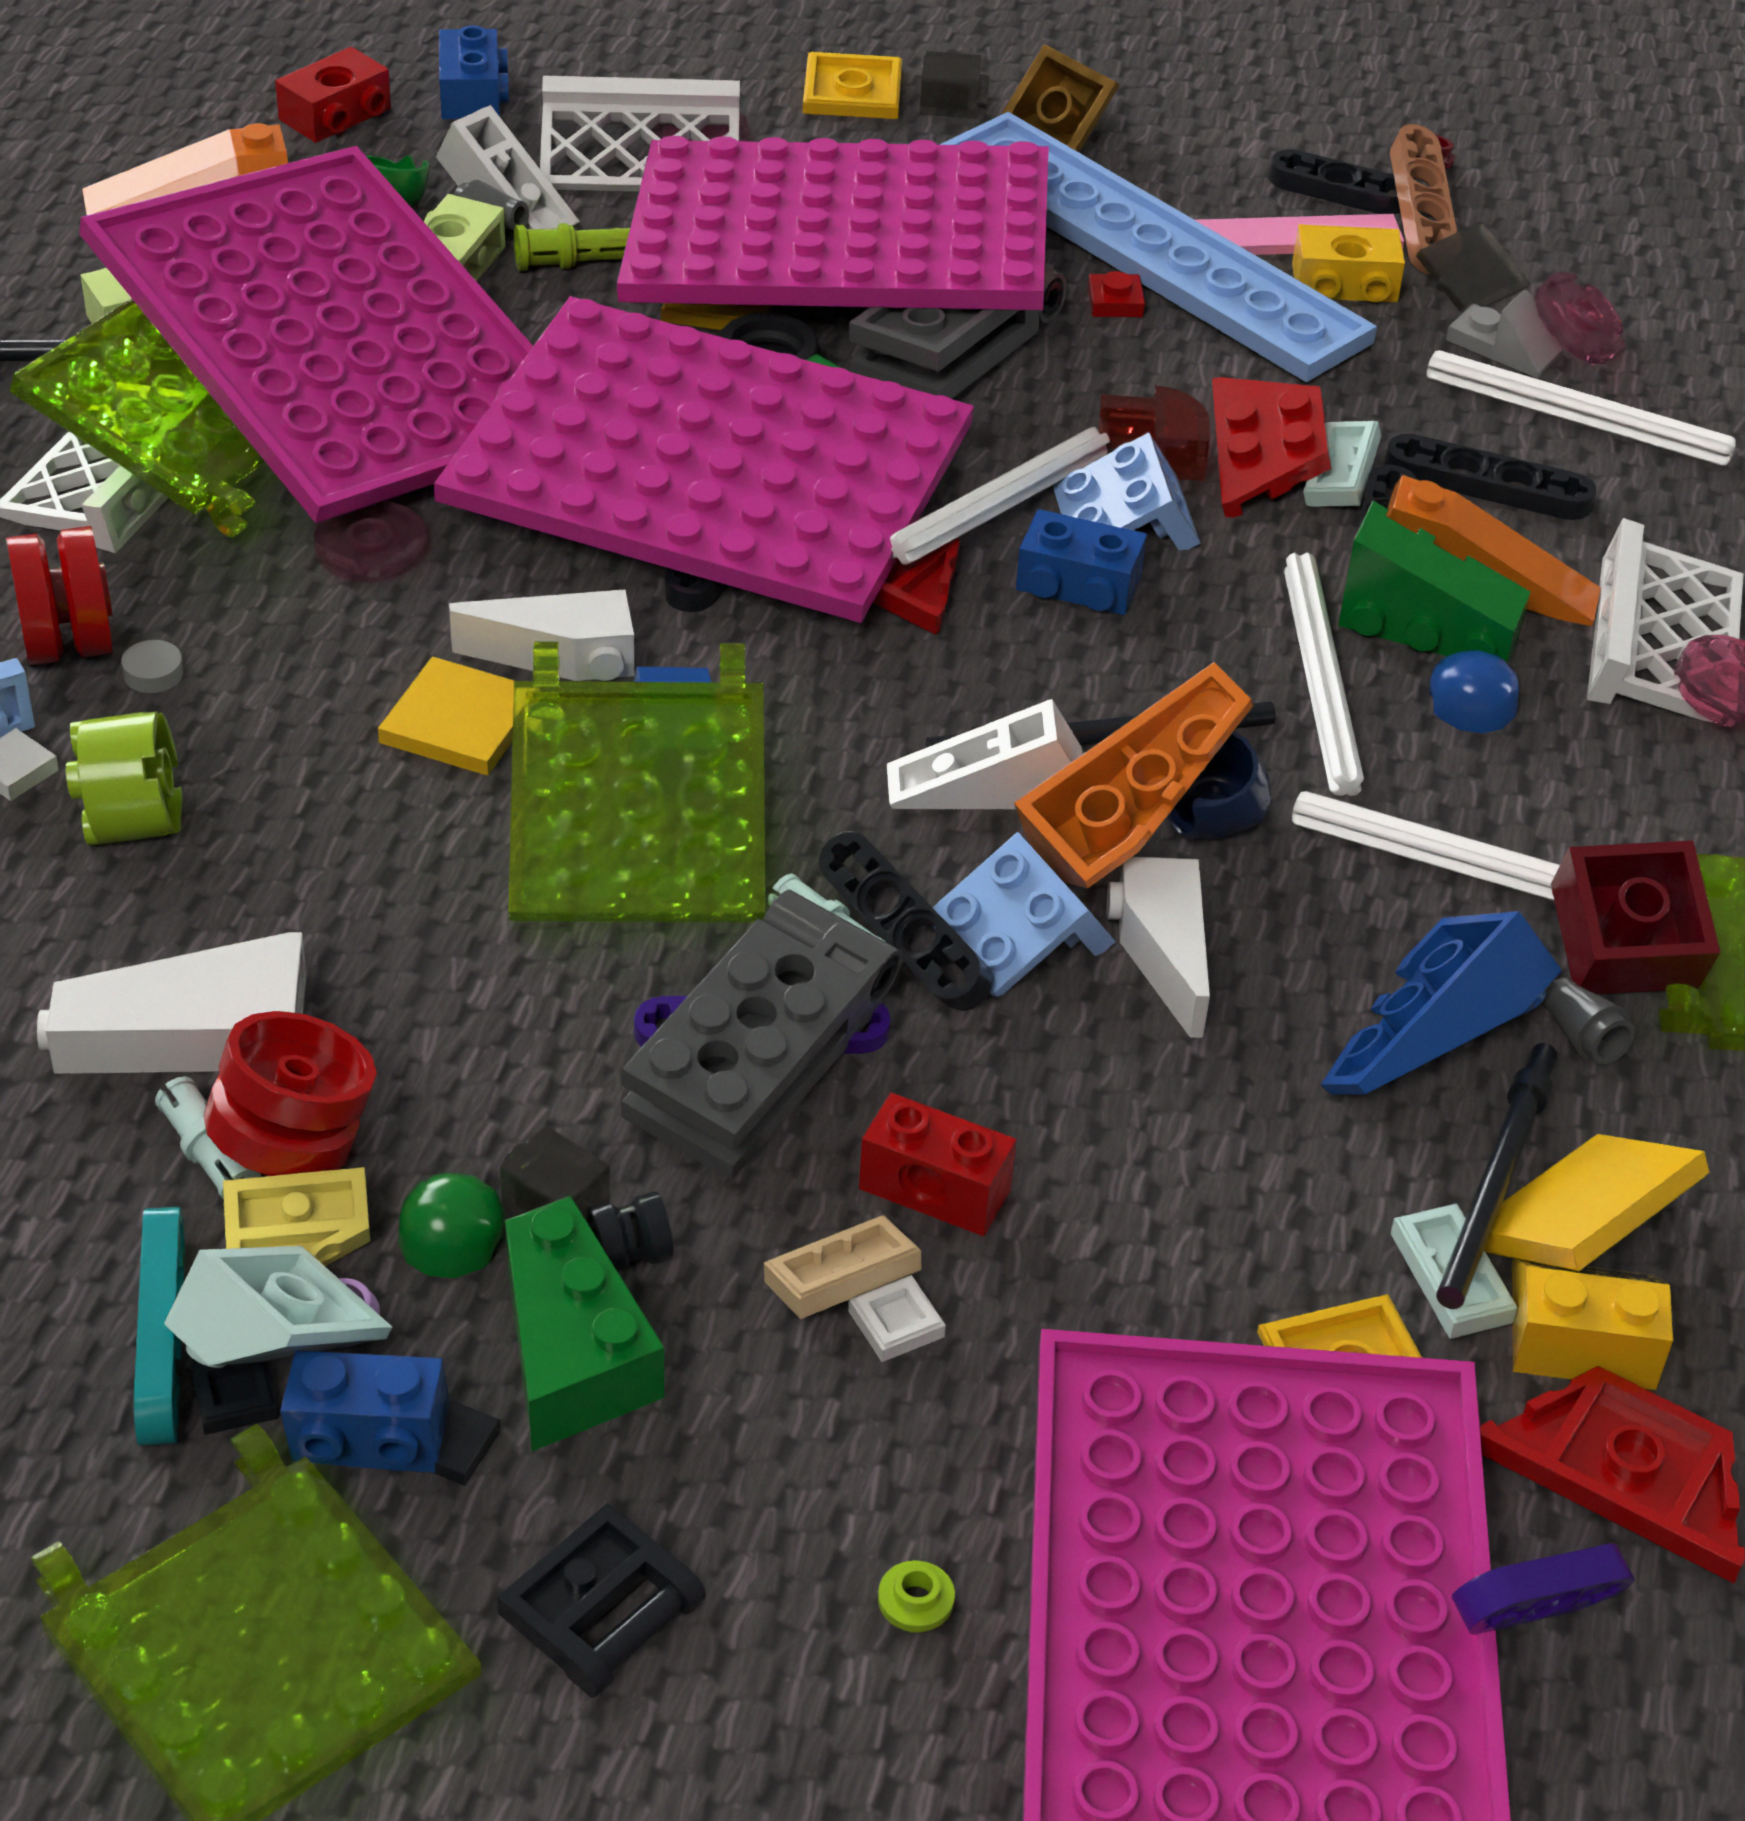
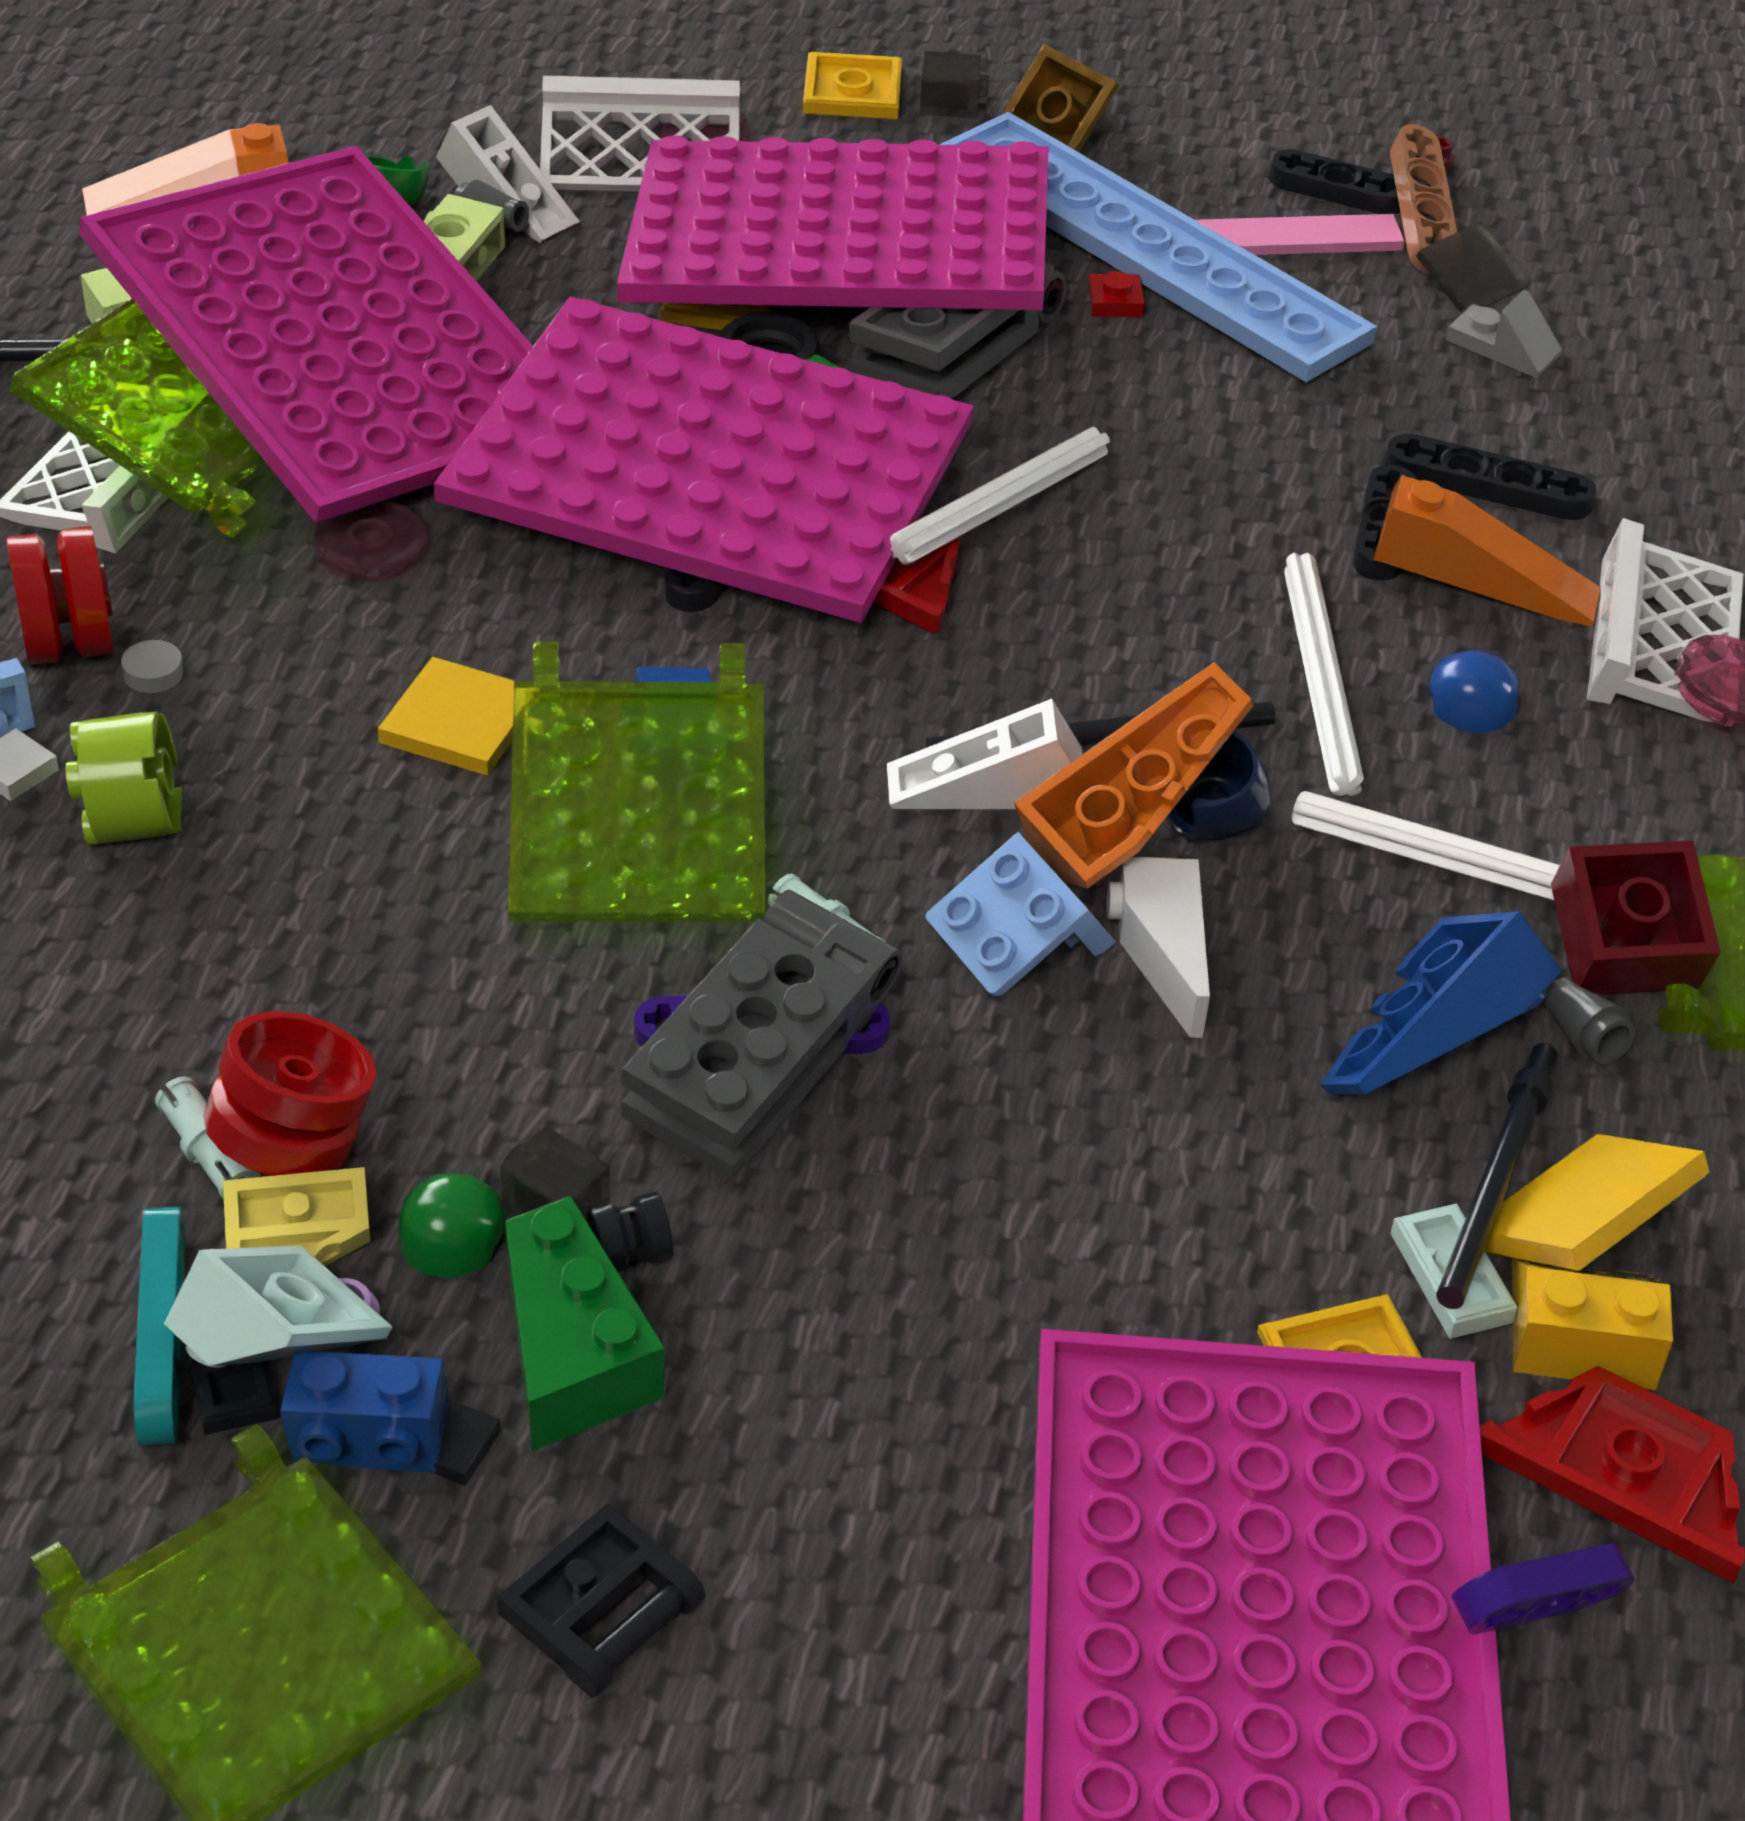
(170, 1009): white slope -> none
(333, 94): red brick -> none
(471, 71): blue brick -> none
(566, 246): lime pin -> none
(590, 628): white slope -> none
(842, 1266): tan plate -> none
(896, 1318): white tile -> none
(904, 919): black beam -> none
(911, 1612): lime plate -> none
(937, 1164): red brick -> none
(1081, 561): blue brick -> none
(1129, 491): light blue bracket -> none
(1172, 419): clear red brick -> none
(1267, 438): red wing -> none
(1350, 262): yellow brick -> none
(1351, 456): light aqua plate -> none
(1425, 596): green wedge -> none
(1579, 318): clear pink tile -> none
(1581, 408): white axle -> none

